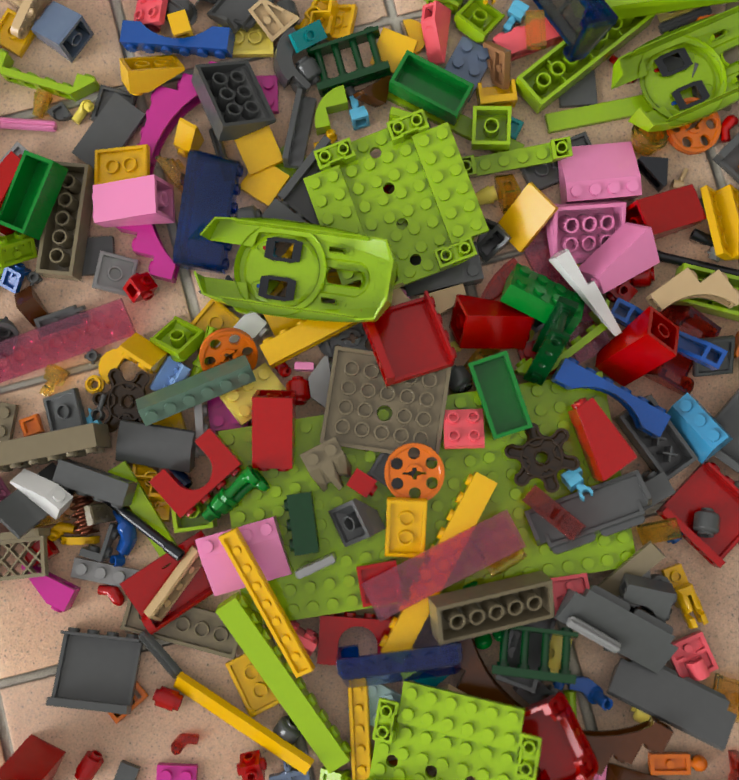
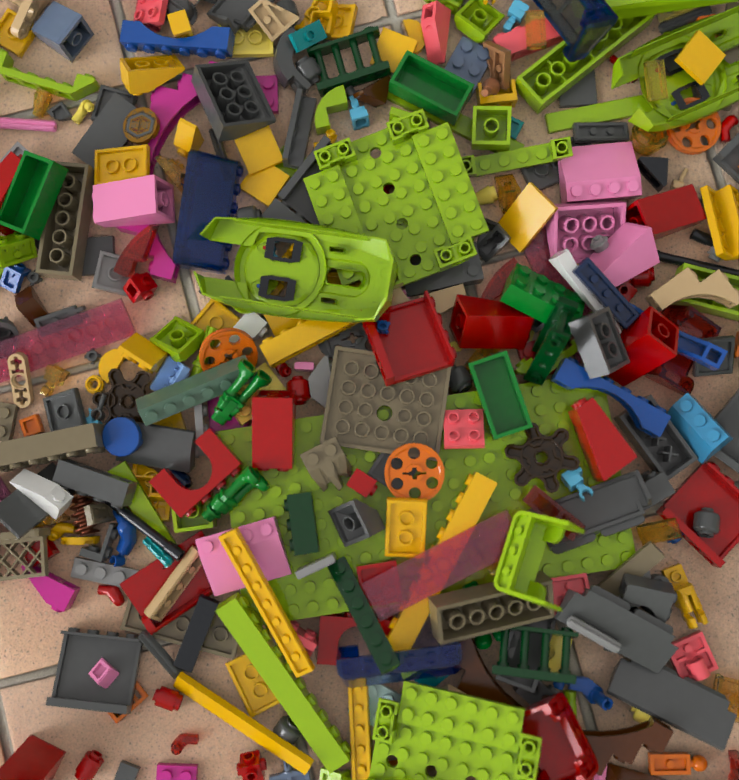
(13, 366): none -> tan beam
(103, 673): none -> bright pink slope
(122, 436): none -> blue tile
(136, 251): none -> clear red slope
(141, 126): none -> pearl gold tile
(158, 552): none -> teal axle
(196, 633): none -> black tile
(231, 402): none -> green piece
(363, 616): none -> dark green plate
(383, 326): none -> blue piece
(490, 87): none -> nougat cone
(524, 553): none -> lime windscreen
(599, 243): none -> light grey plate
(599, 343): none -> dark grey slope
(600, 132): none -> dark grey tile
(606, 292): none -> dark blue tile
(655, 80): none -> clear yellow tile
(699, 57): none -> yellow tile

